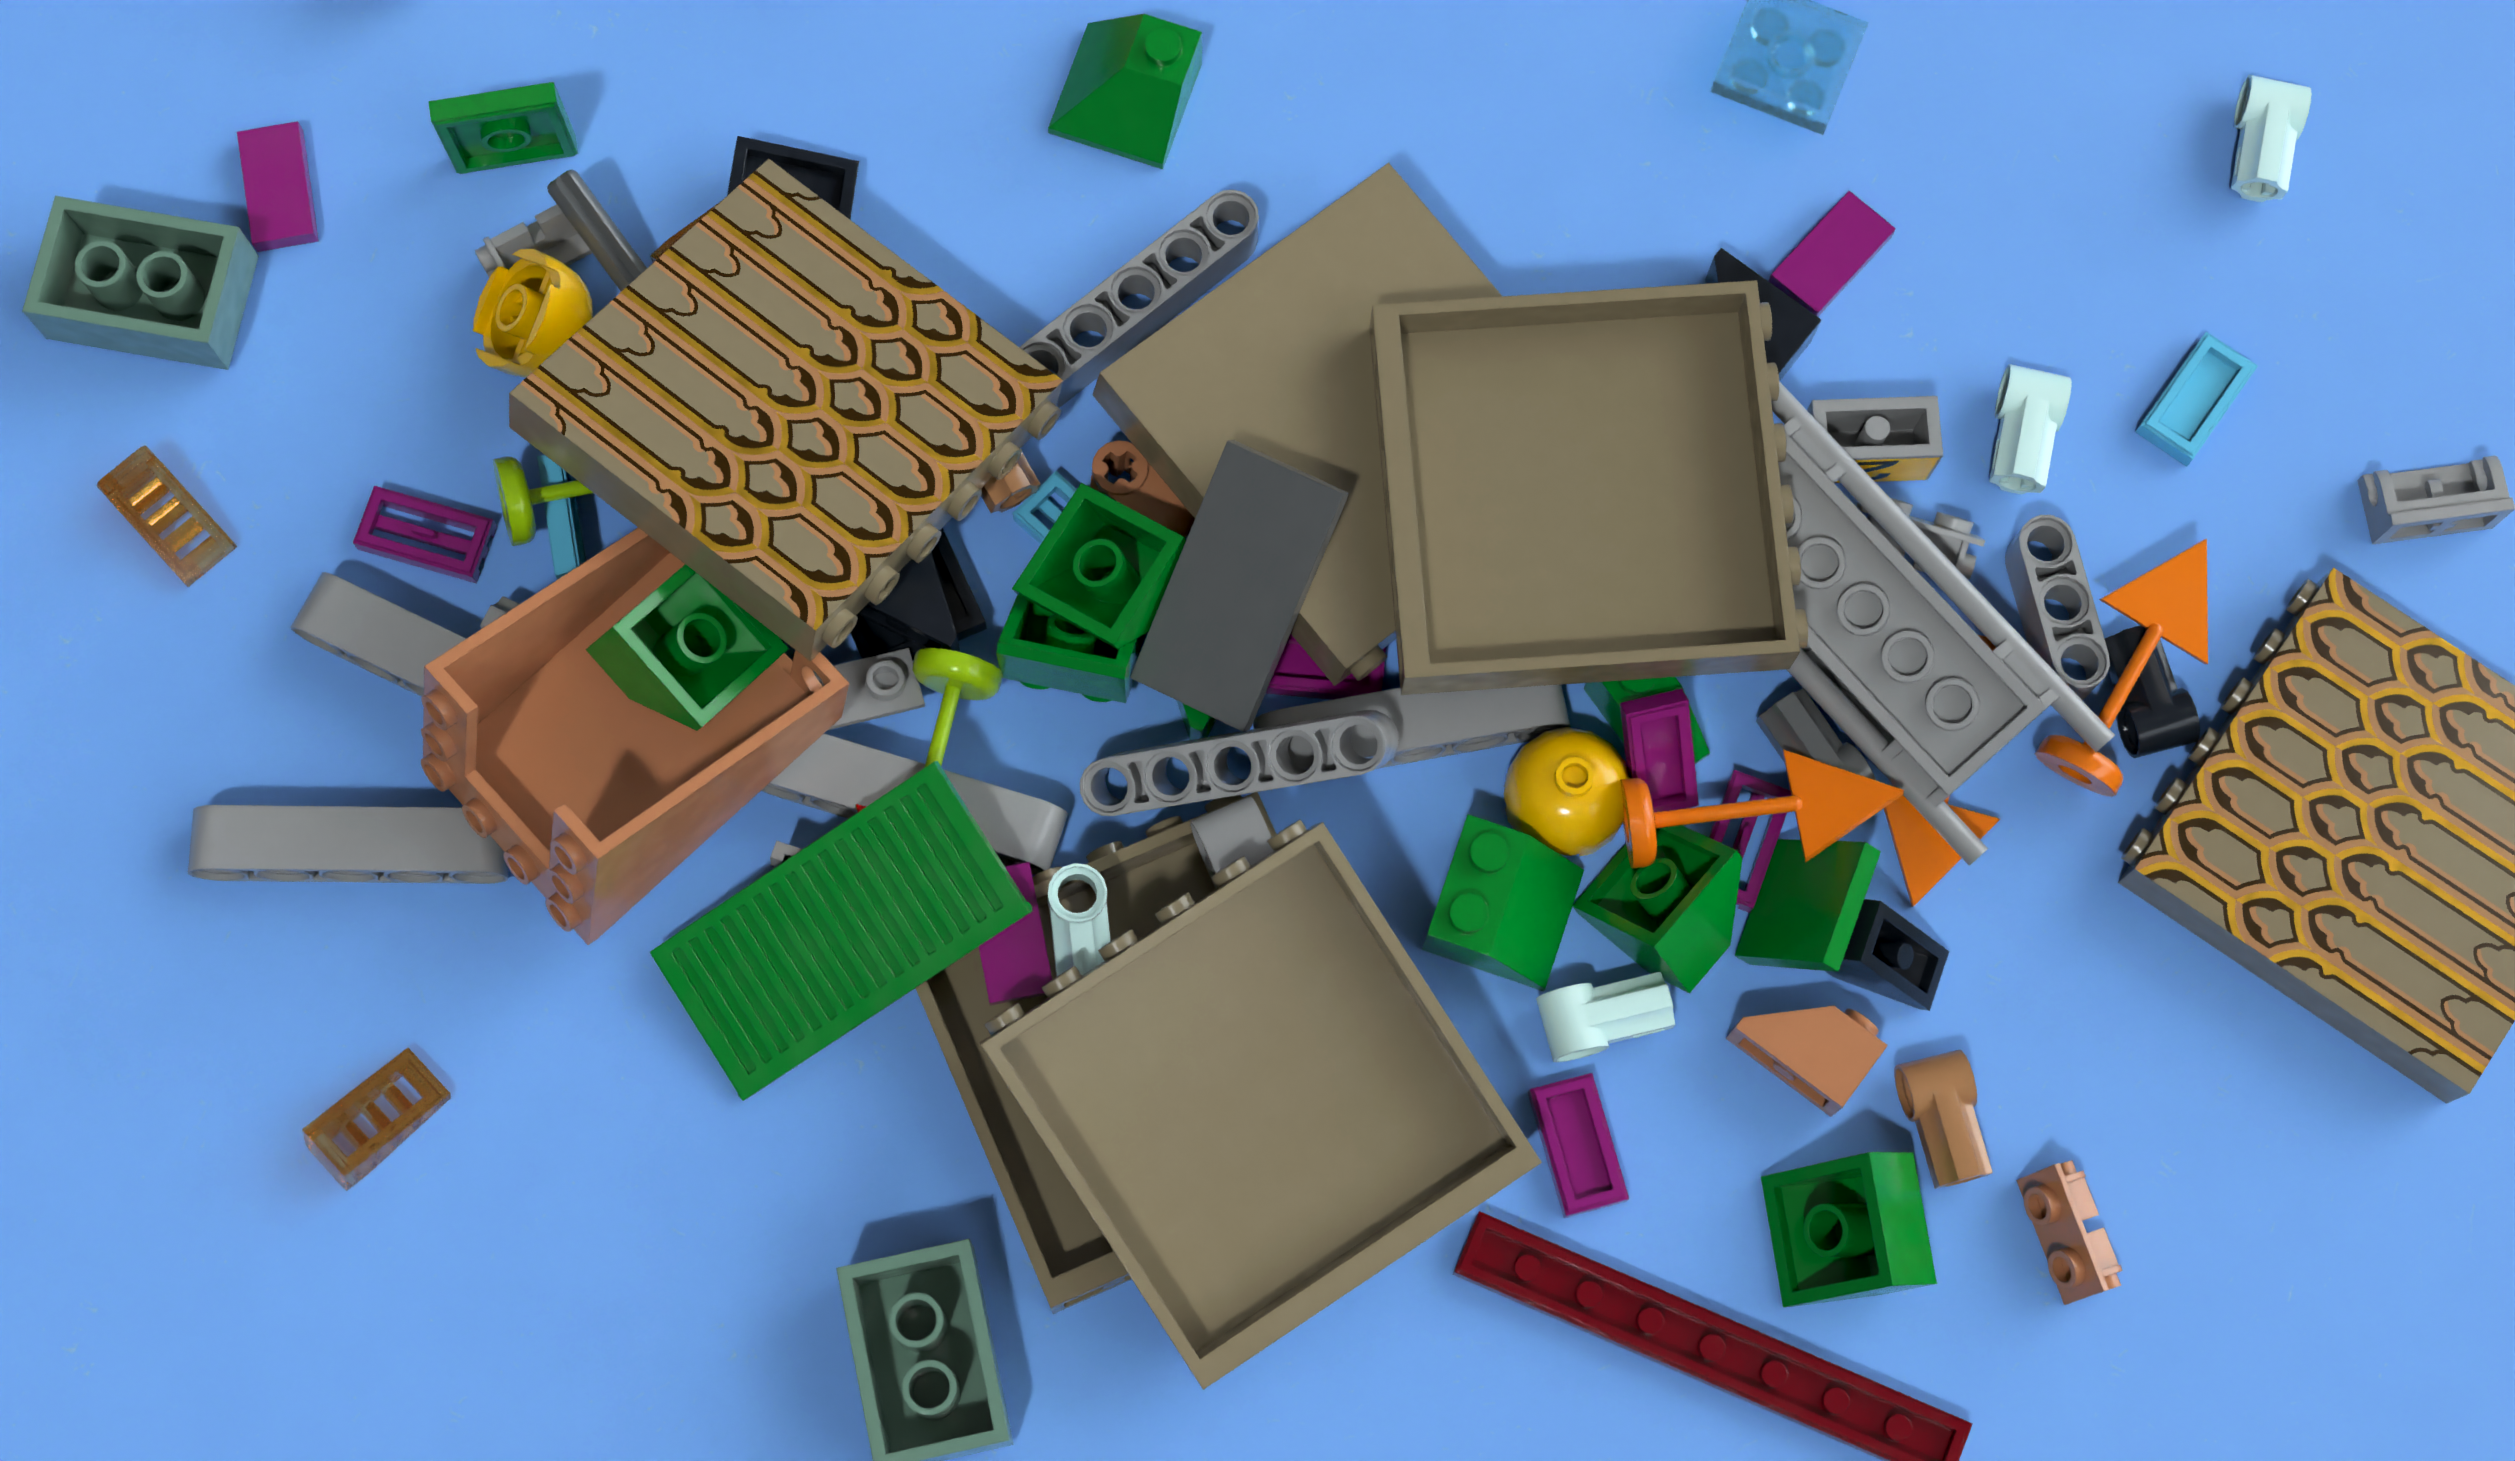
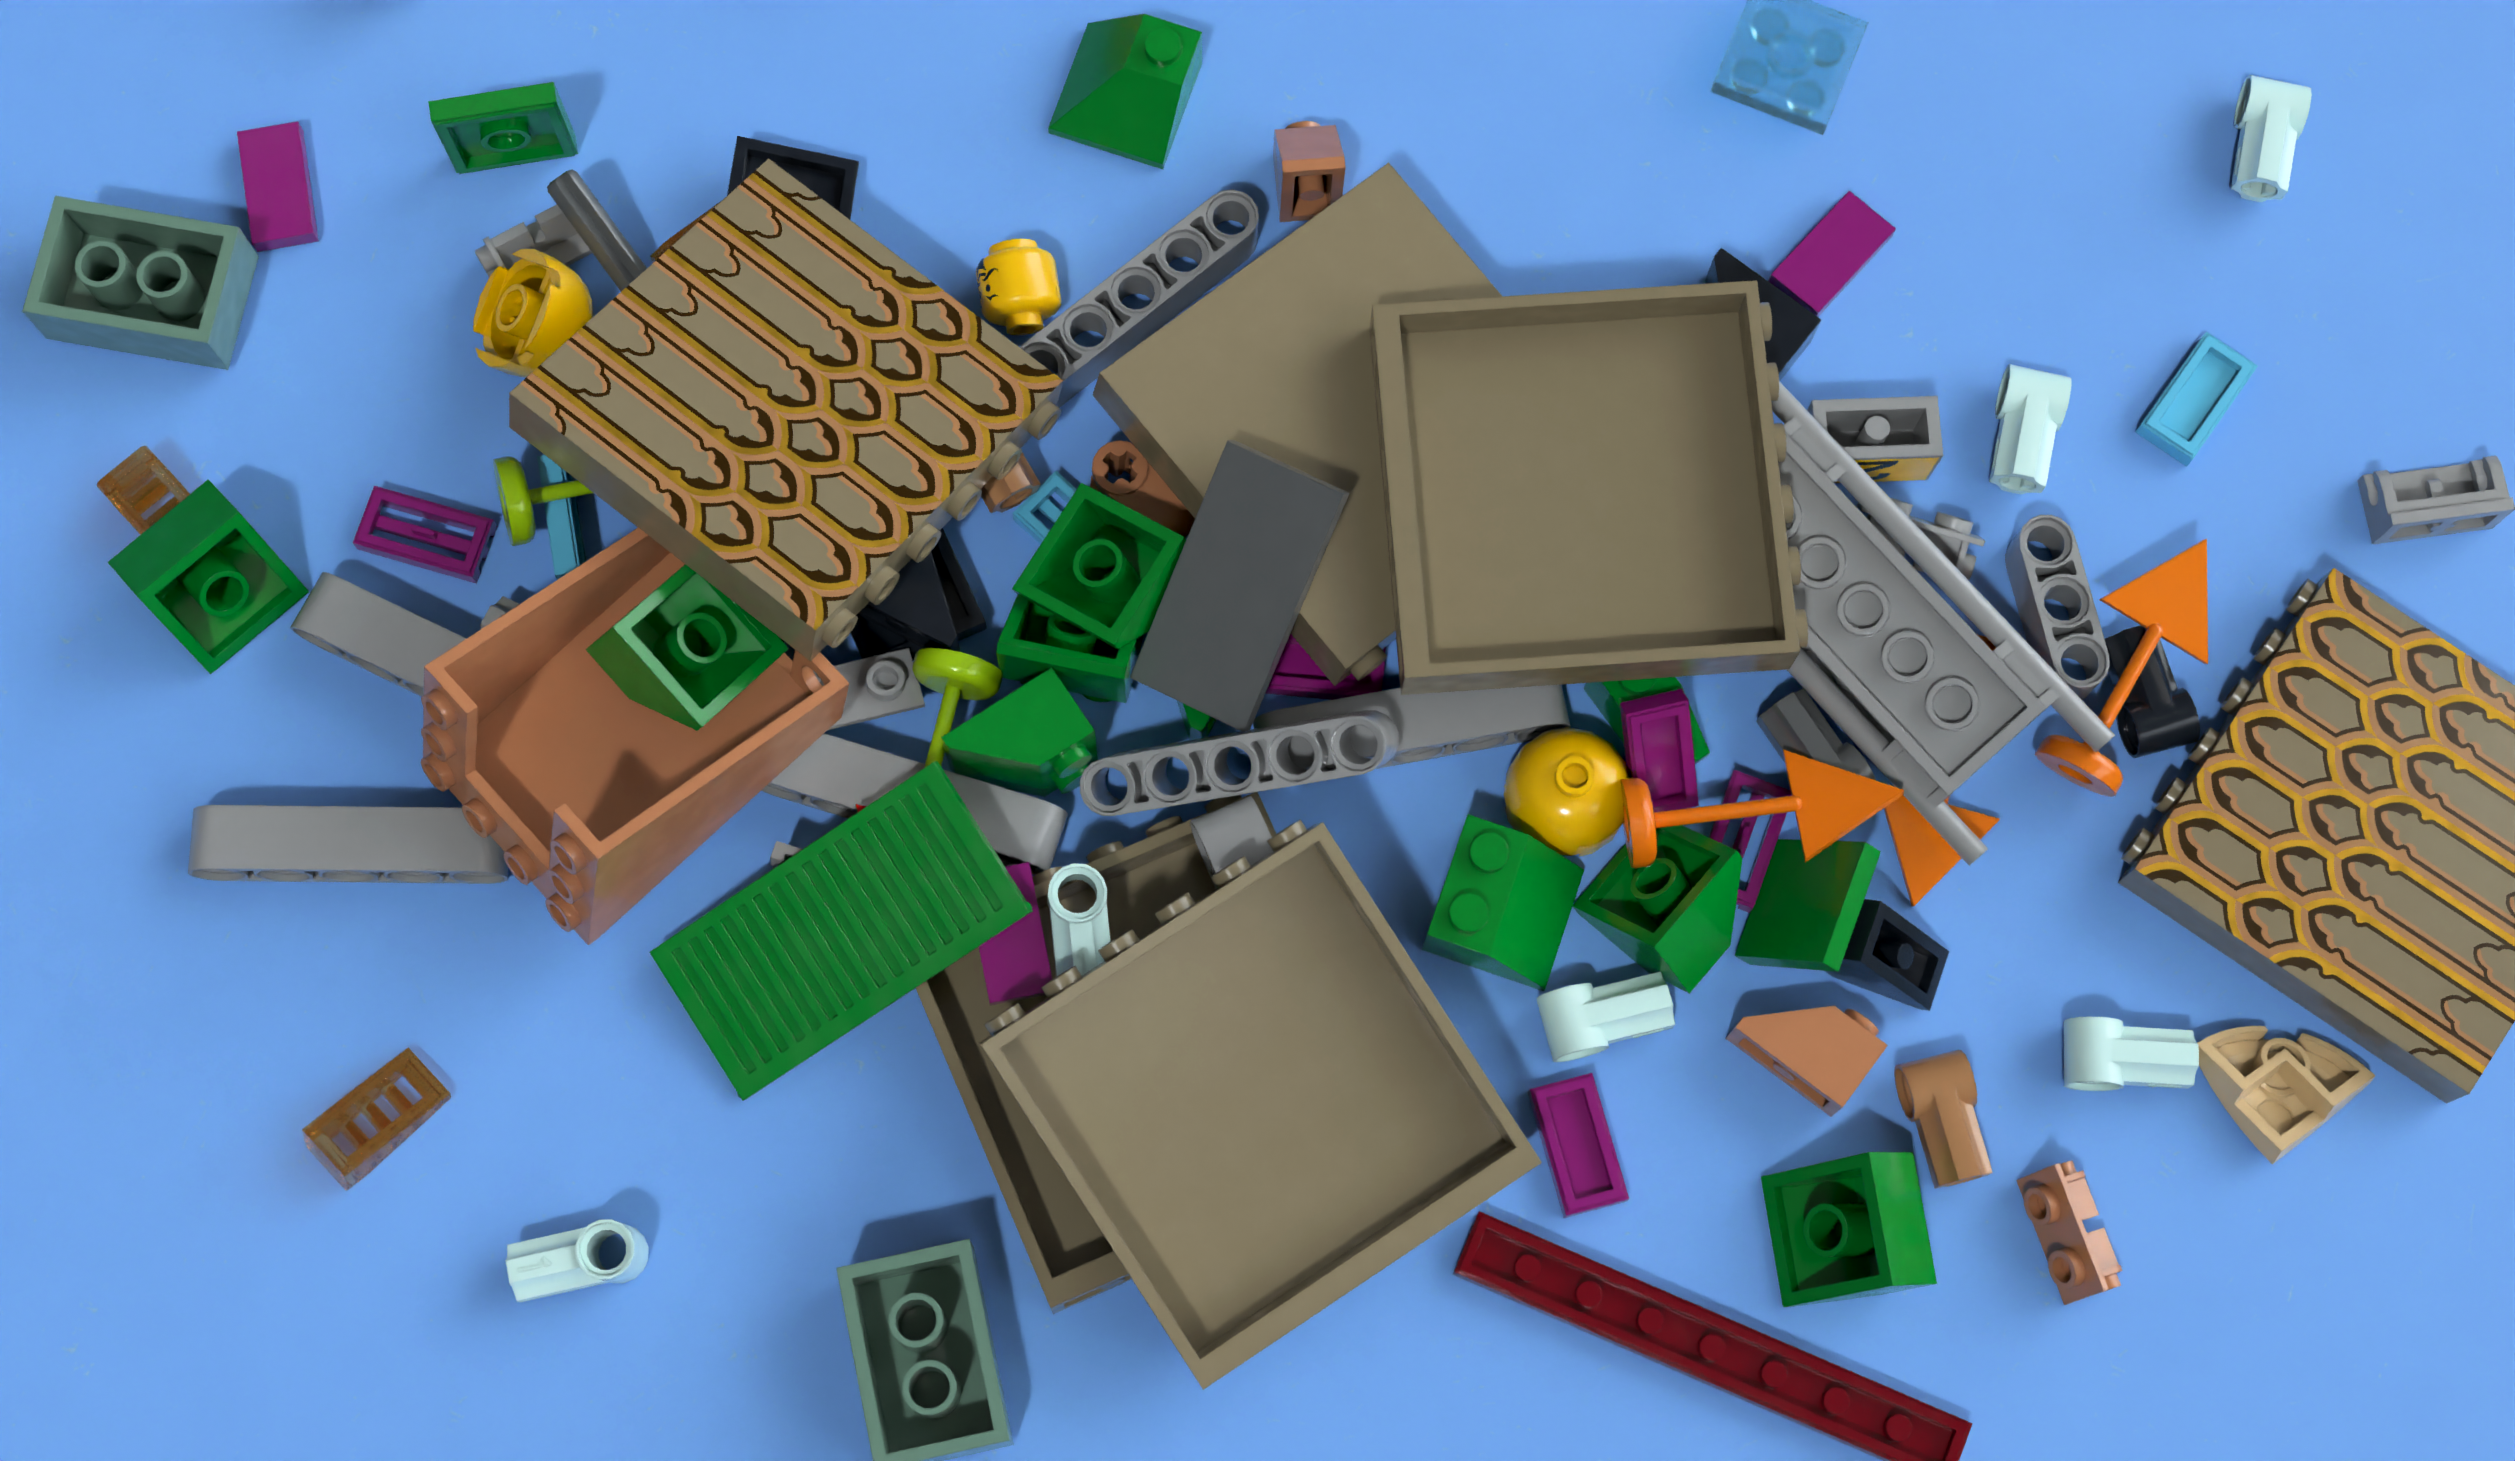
(208, 576): none -> green slope
(572, 1260): none -> light aqua piece
(1018, 286): none -> yellow head
(1026, 740): none -> green slope
(1307, 169): none -> nougat slope
(2107, 1055): none -> light aqua piece
(2279, 1086): none -> tan brick

